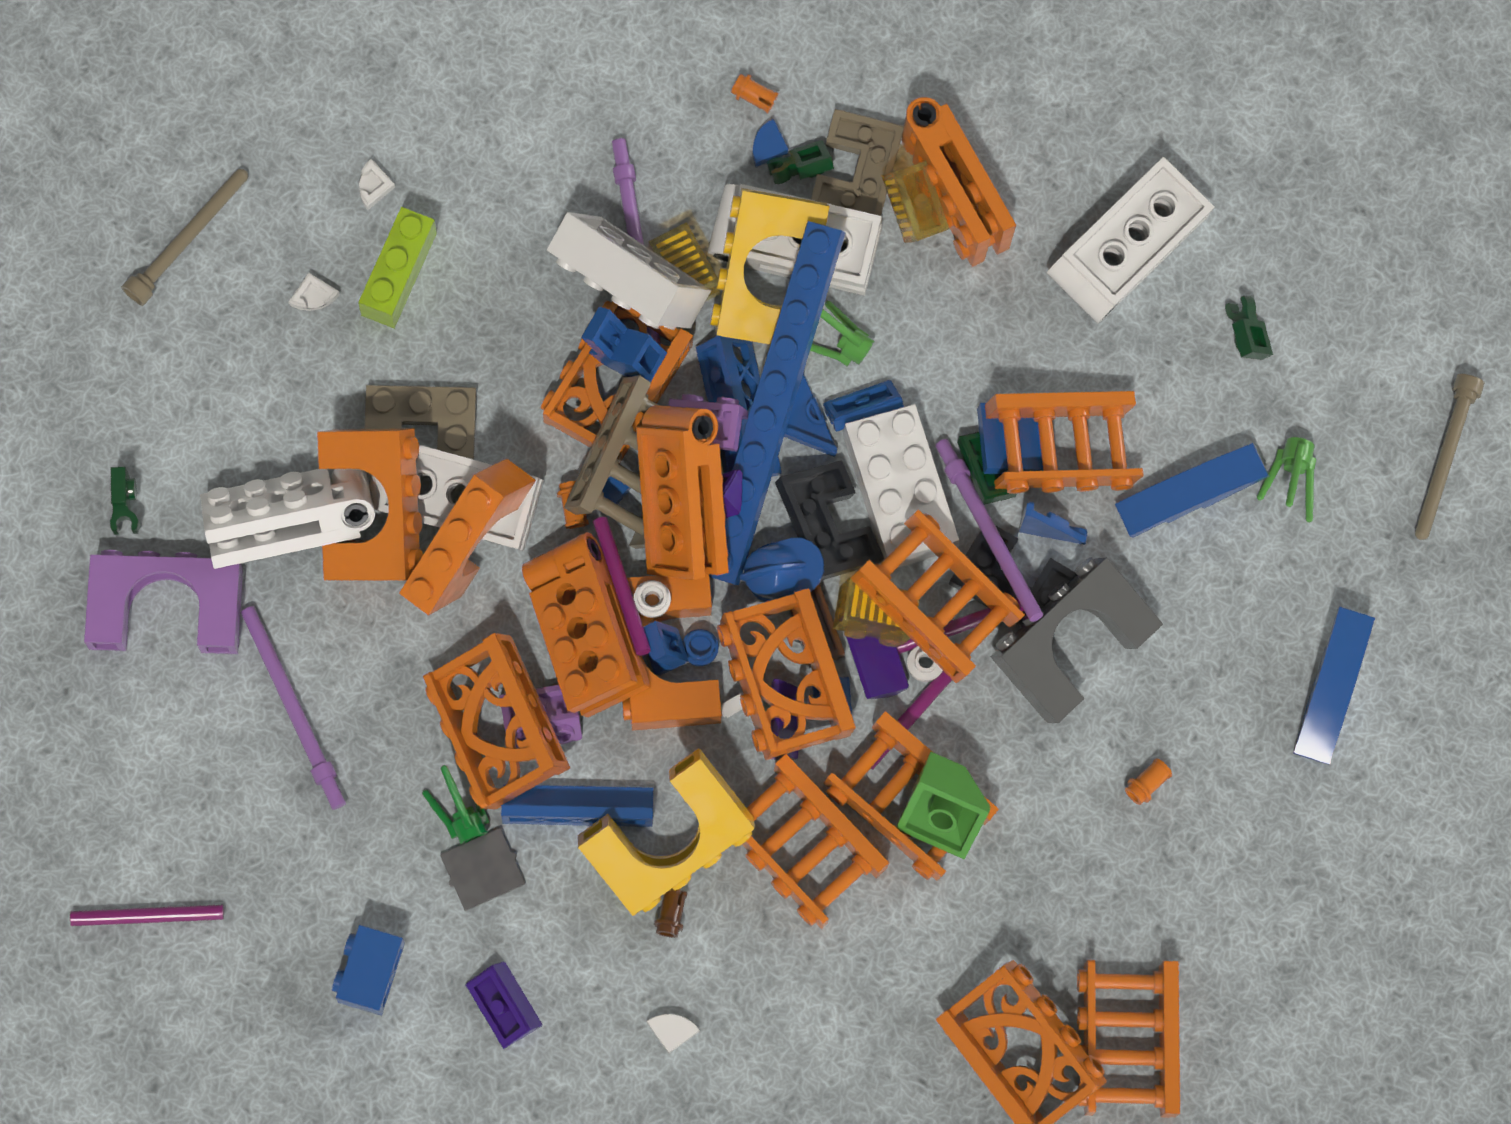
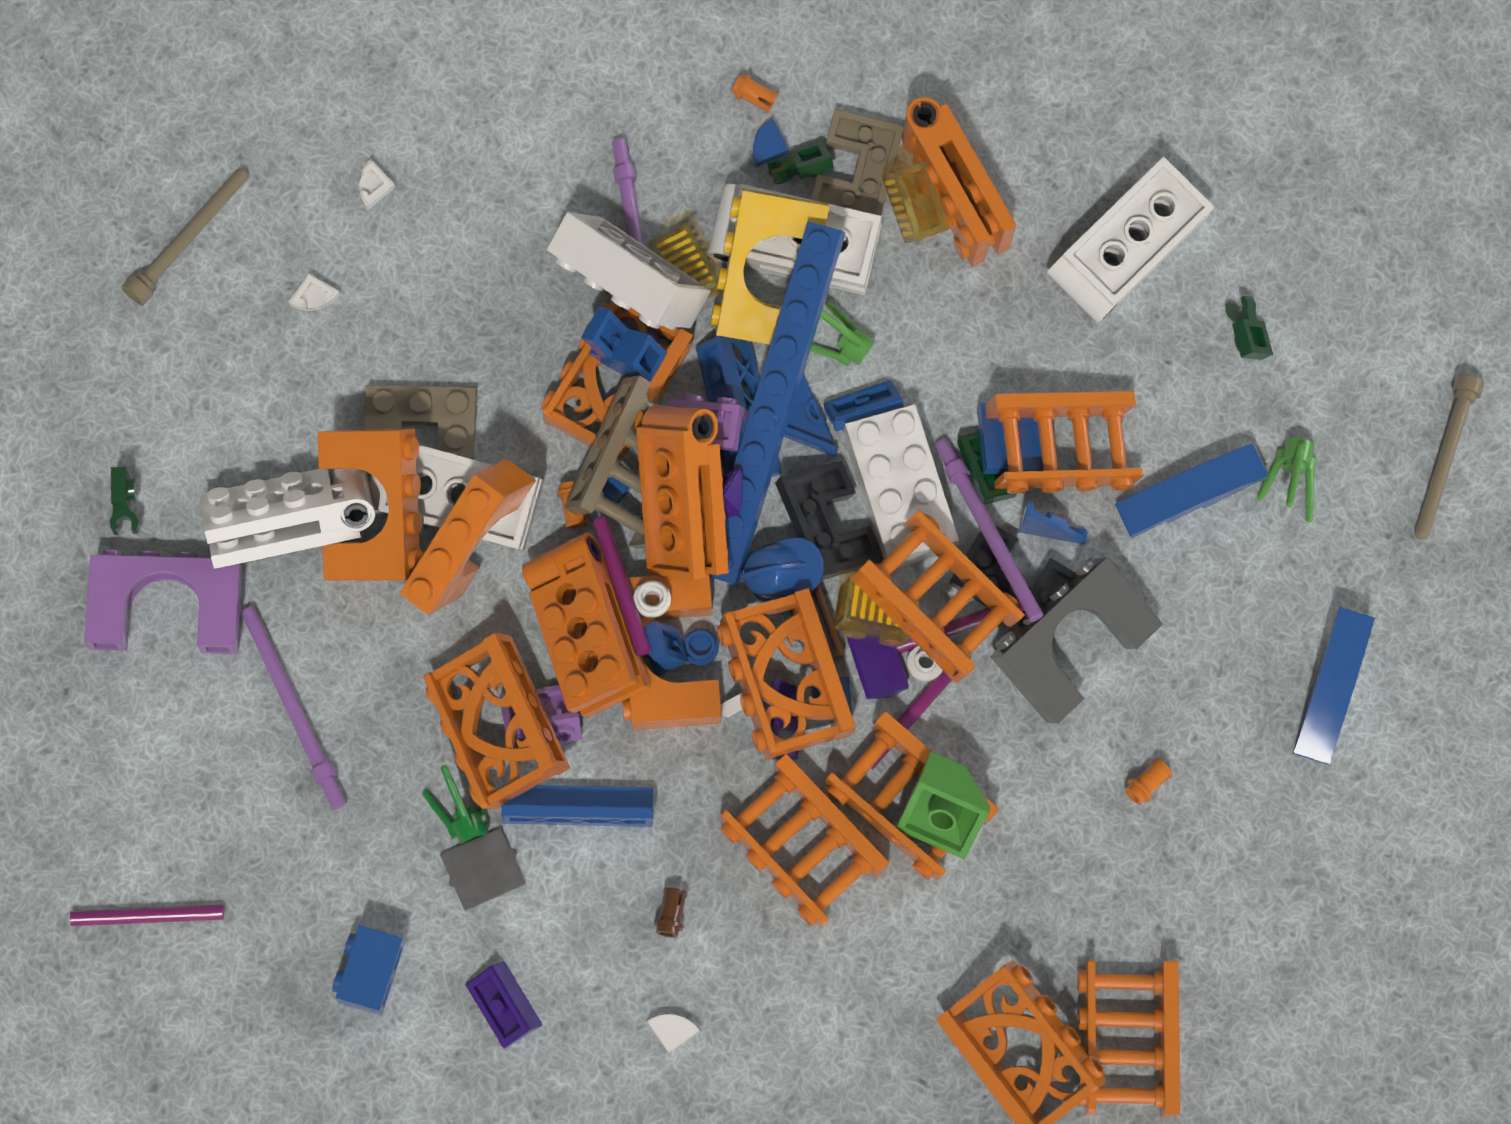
(397, 267): lime brick -> none
(644, 878): yellow arch -> none

